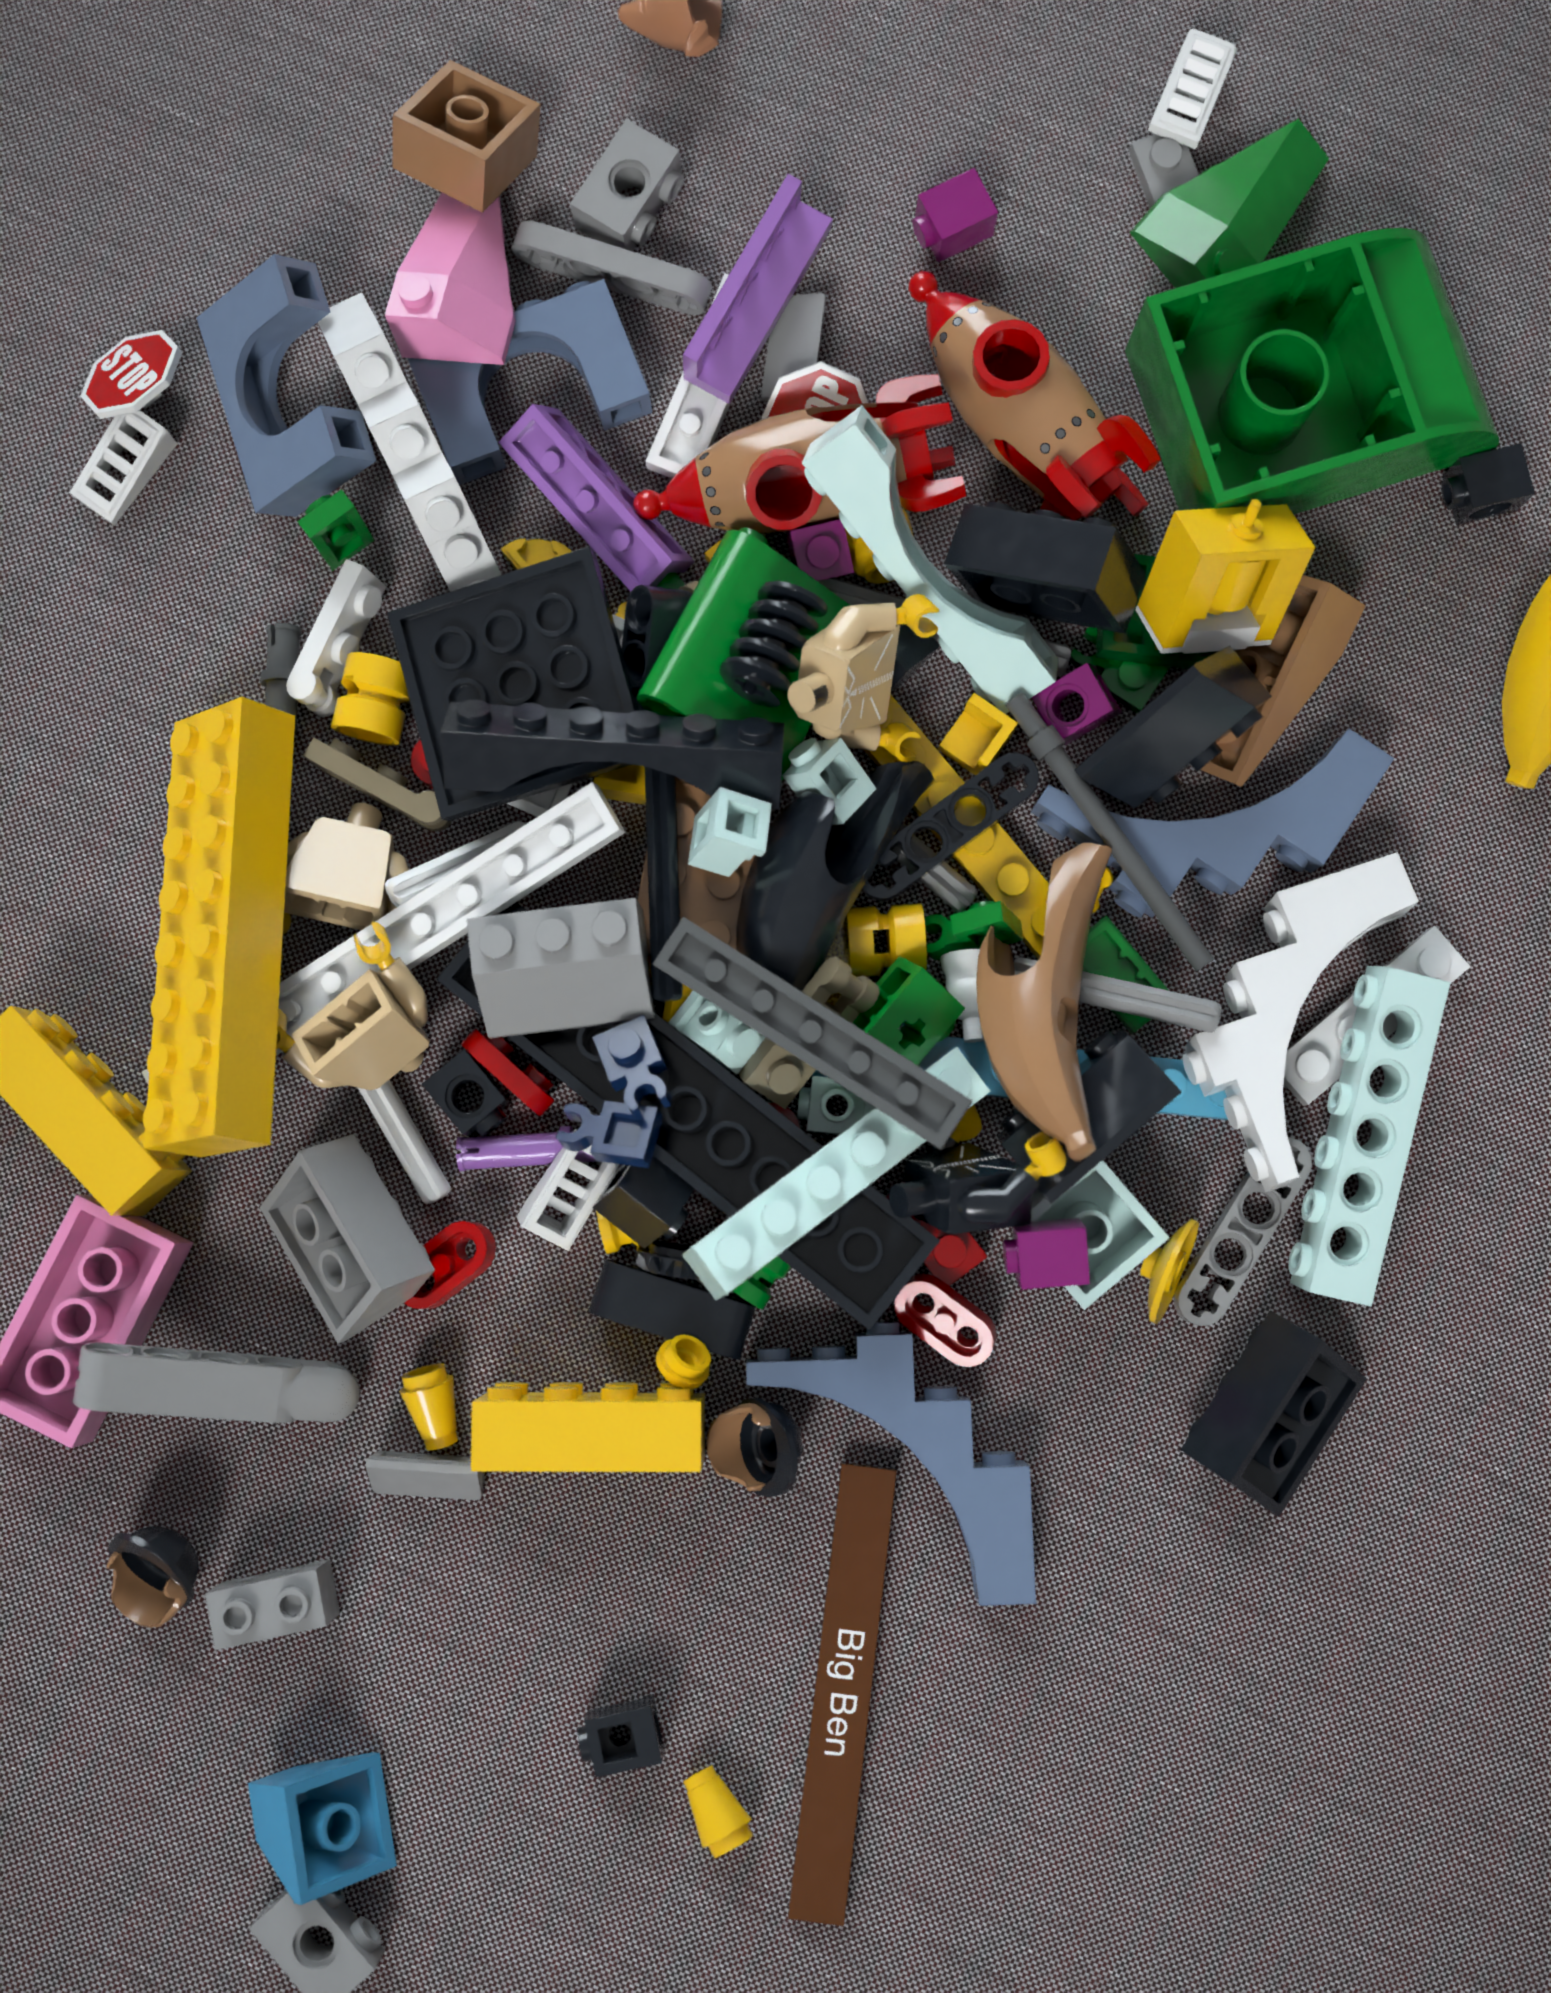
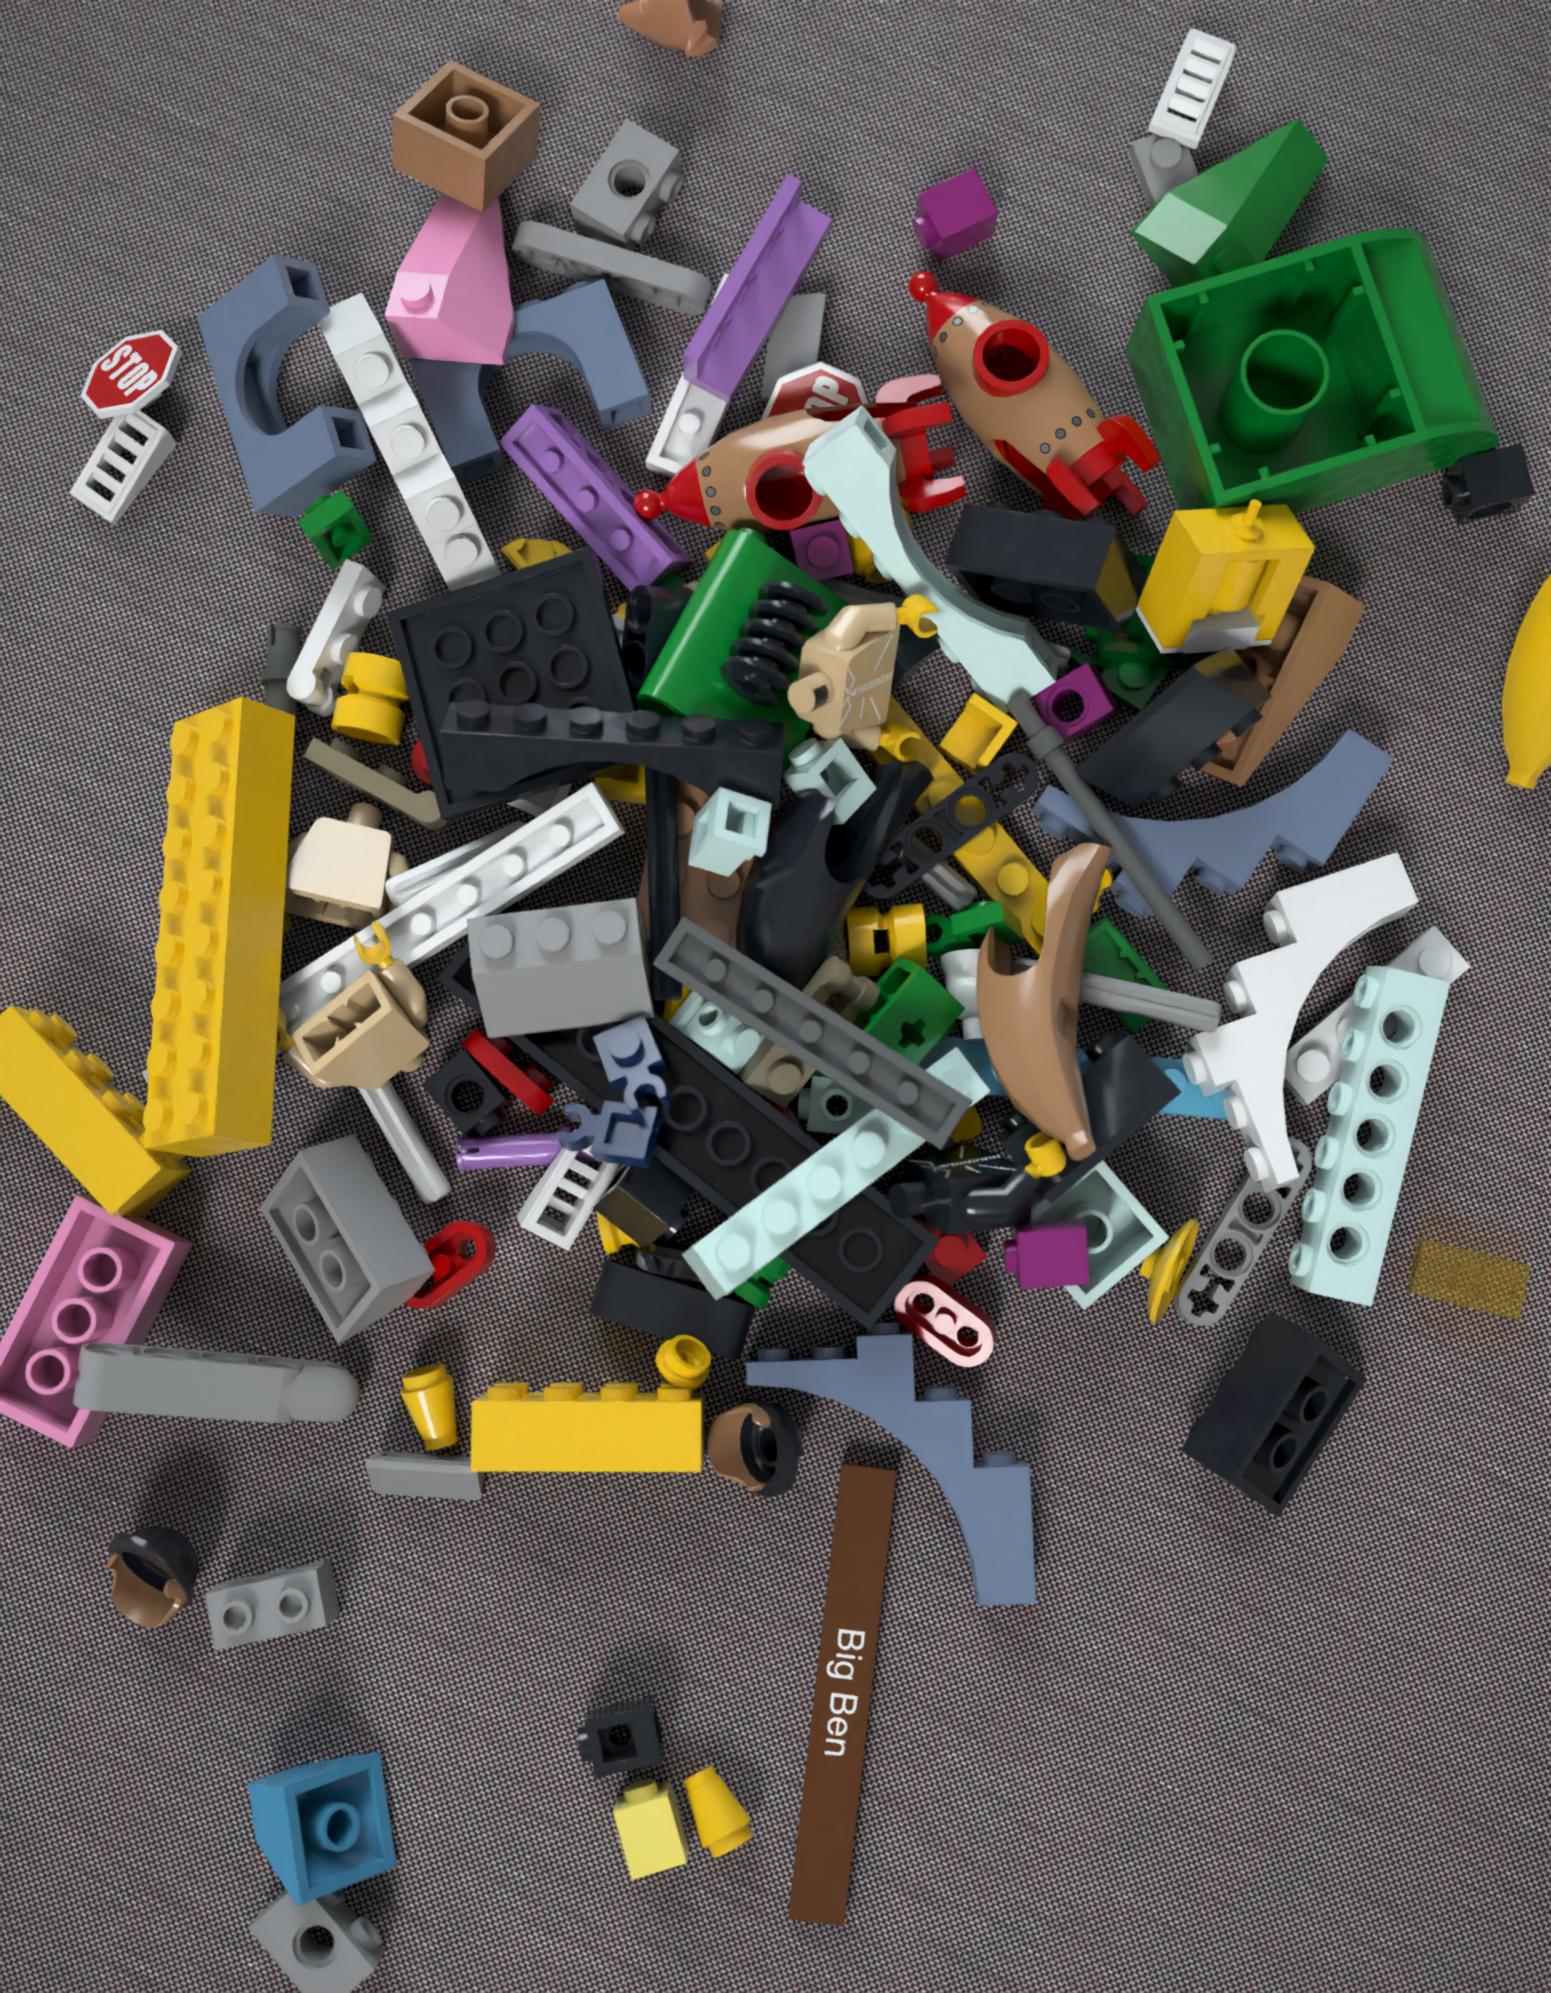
(650, 1828): none -> light yellow brick
(1468, 1279): none -> clear yellow plate

